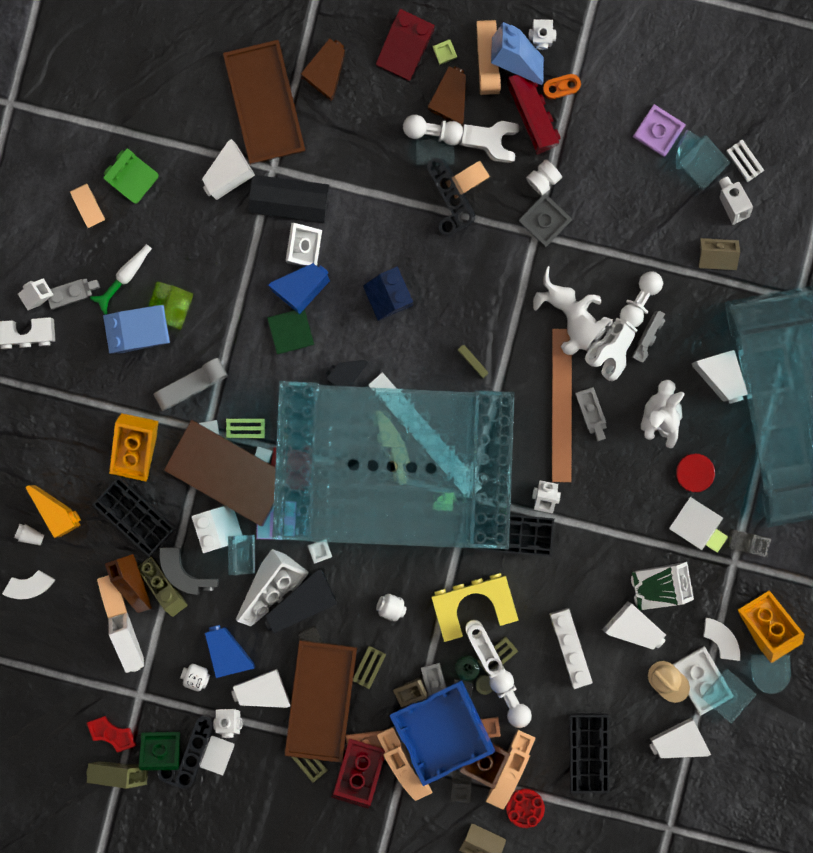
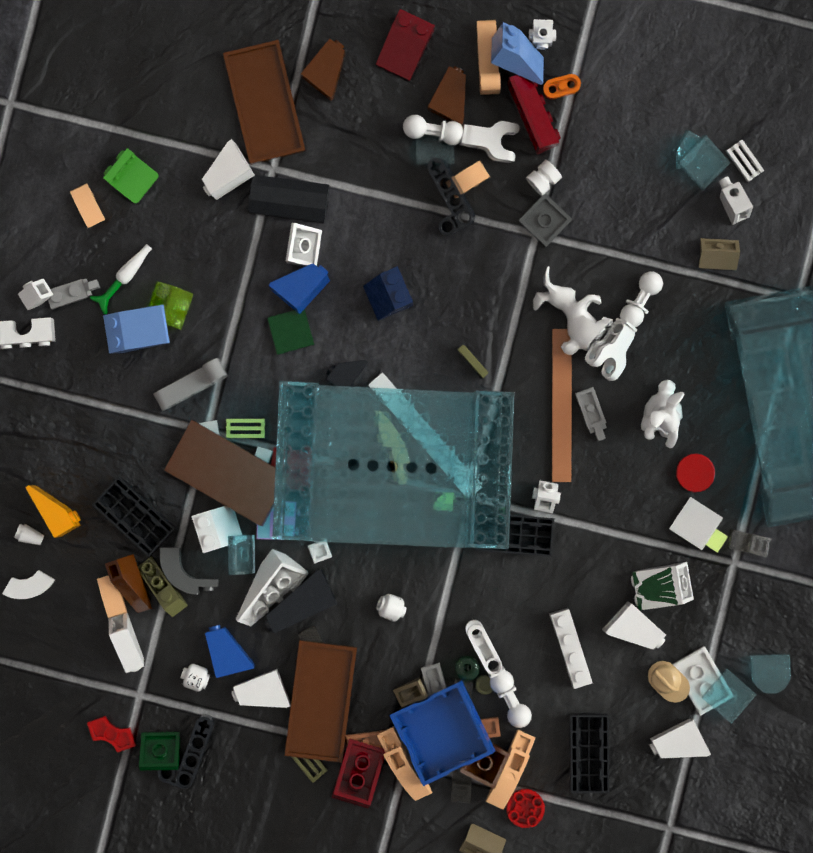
(116, 774): olive slope -> none
(133, 446): light orange slope -> none
(217, 755): white sticker -> none
(227, 722): white brick -> none
(376, 652): olive tile -> none
(444, 52): yellowish green tile -> none
(447, 603): light yellow arch -> none
(506, 658): olive tile -> none
(648, 336): light grey hinge -> none
(659, 130): lavender tile -> none
(723, 376): white slope -> none
(723, 638): white tile -> none
(771, 626): light orange slope -> none

